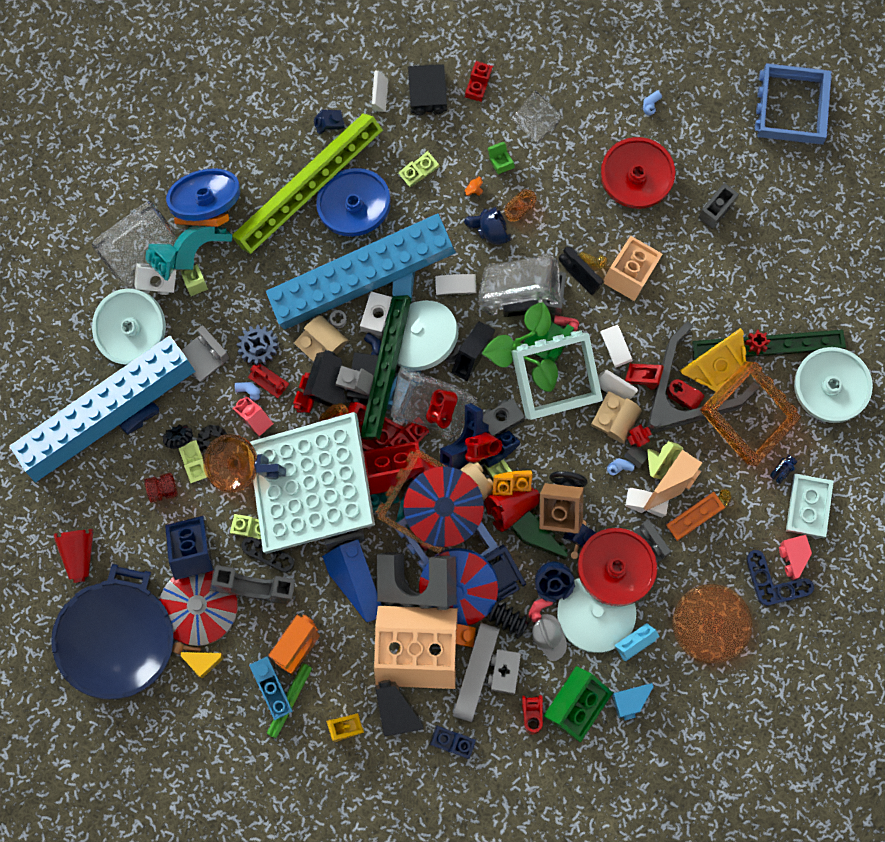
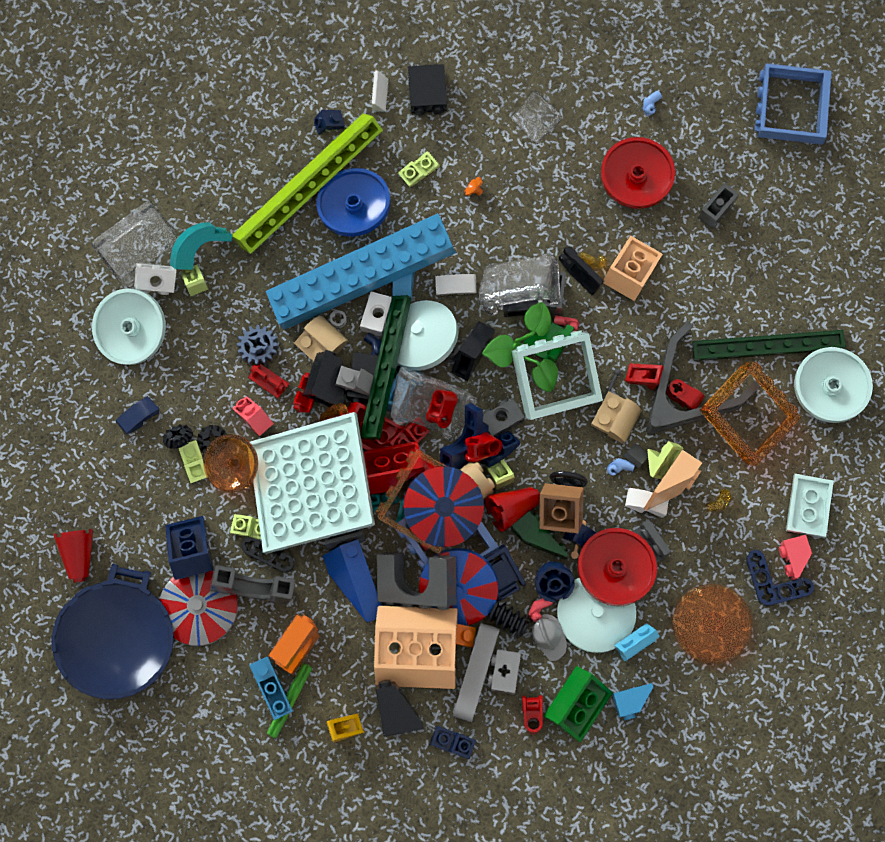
(102, 409): brick -> none
(161, 487): clear red wheel -> none
(162, 259): teal slope -> none
(179, 647): medium nougat hand -> none
(202, 662): yellow slope -> none
(203, 194): blue dish -> none
(205, 354): light grey bracket -> none
(214, 222): orange tile -> none
(250, 388): light blue arm -> none
(271, 471): dark blue bracket -> none
(474, 221): dark blue arm -> none
(478, 81): red slope -> none
(494, 227): dark blue cylinder -> none
(500, 158): bright green bracket -> none
(512, 481): light orange slope -> none
(519, 205): clear orange plate -> none
(616, 346): white slope -> none
(616, 385): white slope -> none
(639, 435): red gear -> none
(695, 516): orange tile -> none
(719, 362): yellow wing -> none
(753, 345): red gear -> none
(788, 464): clear blue arm -> none

